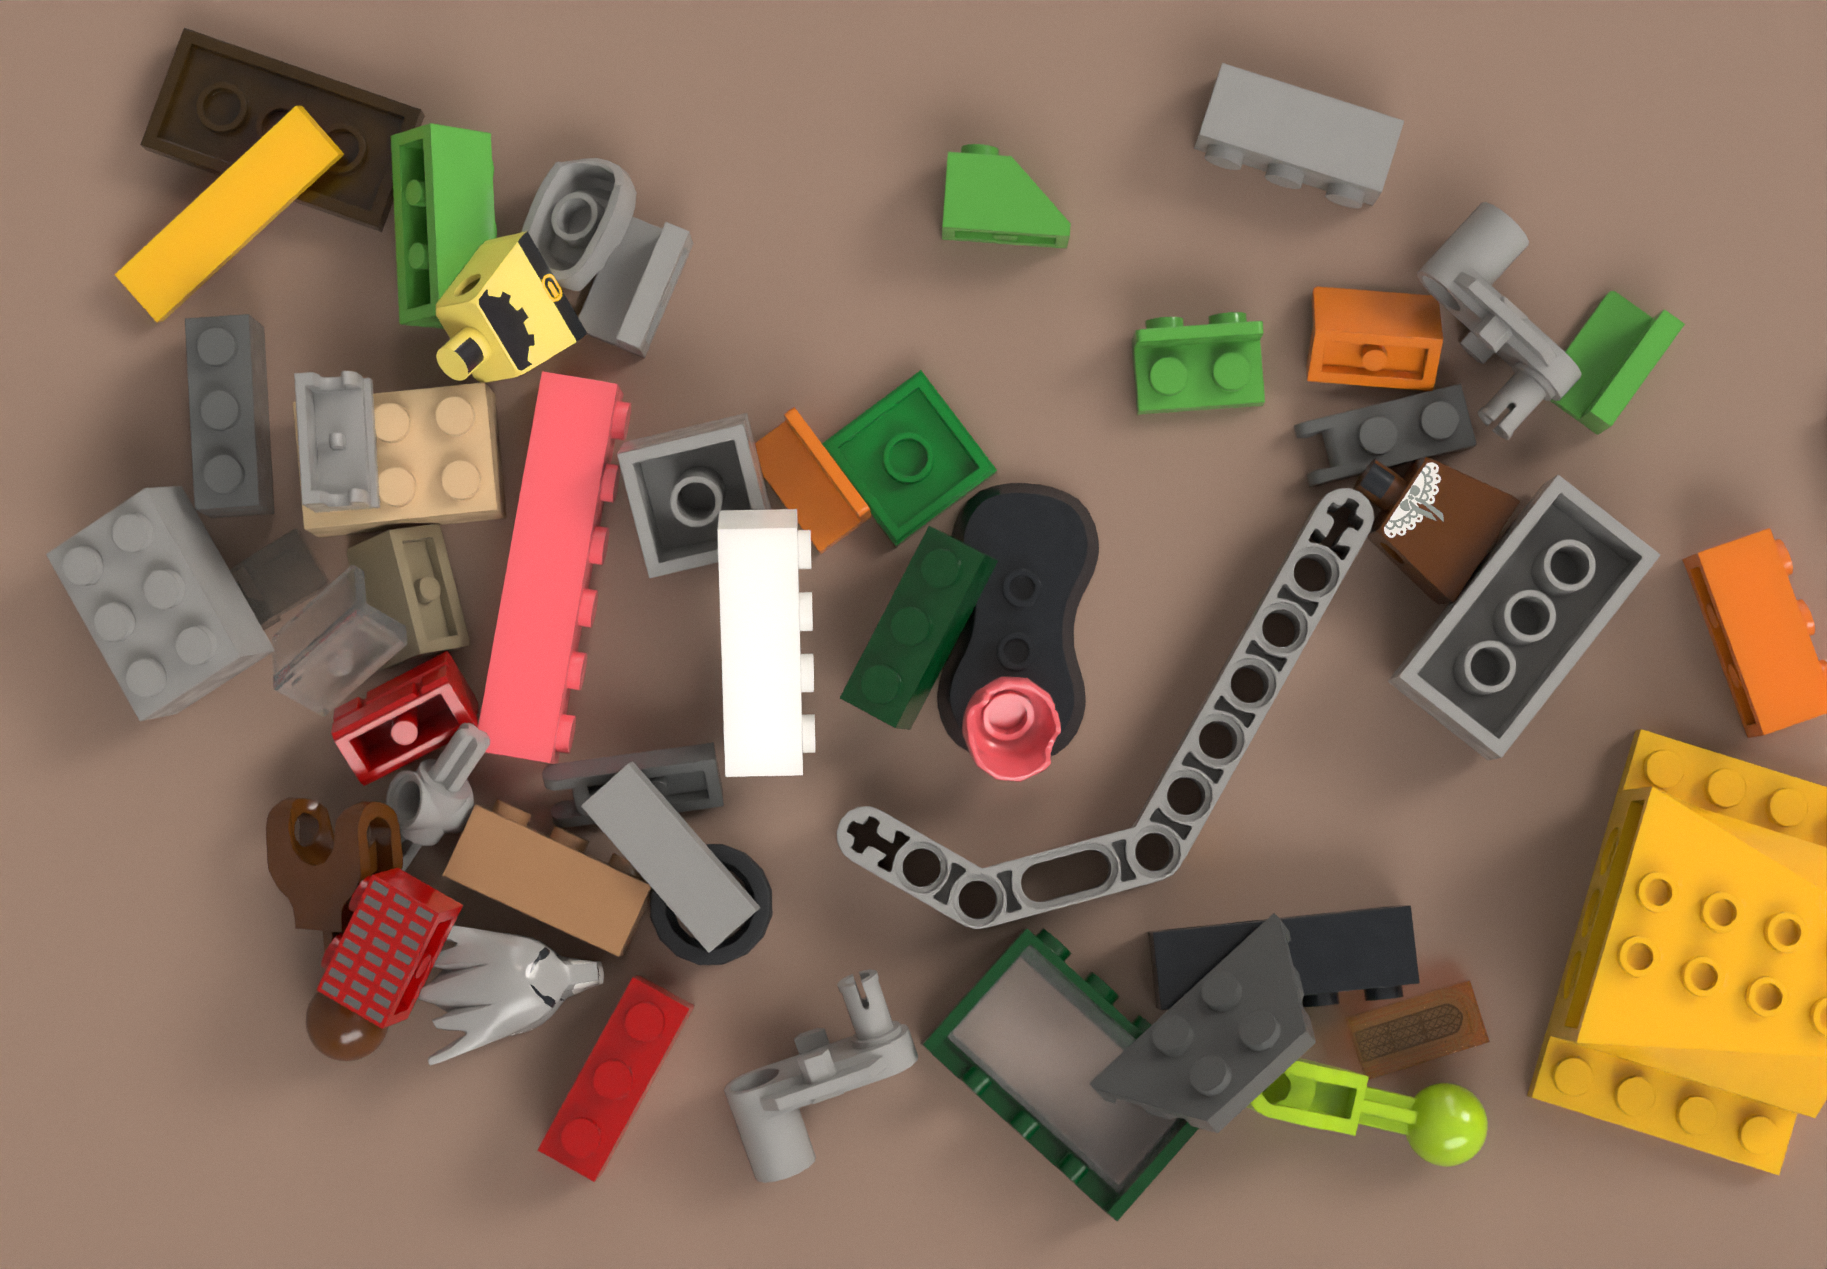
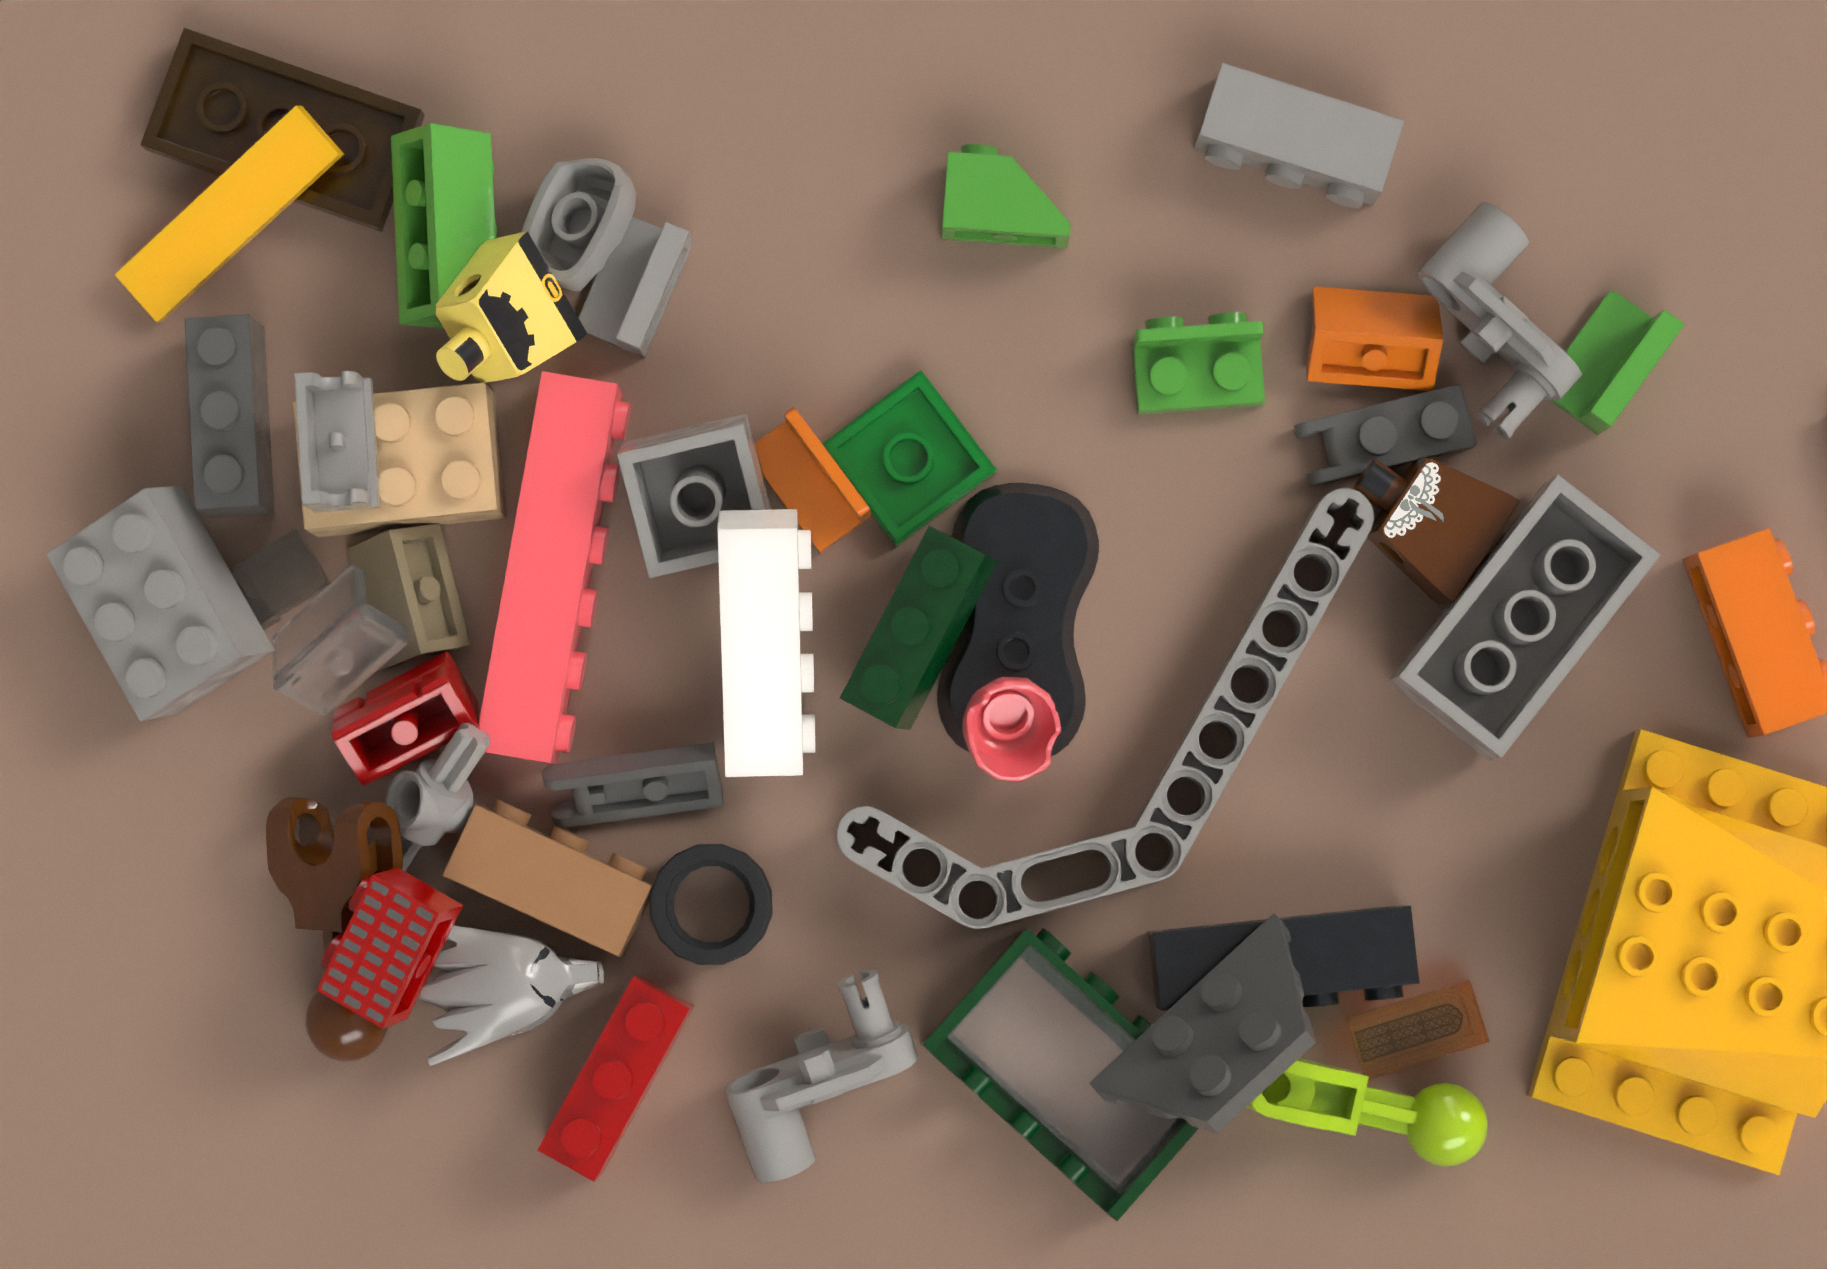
(670, 856): light grey tile -> none

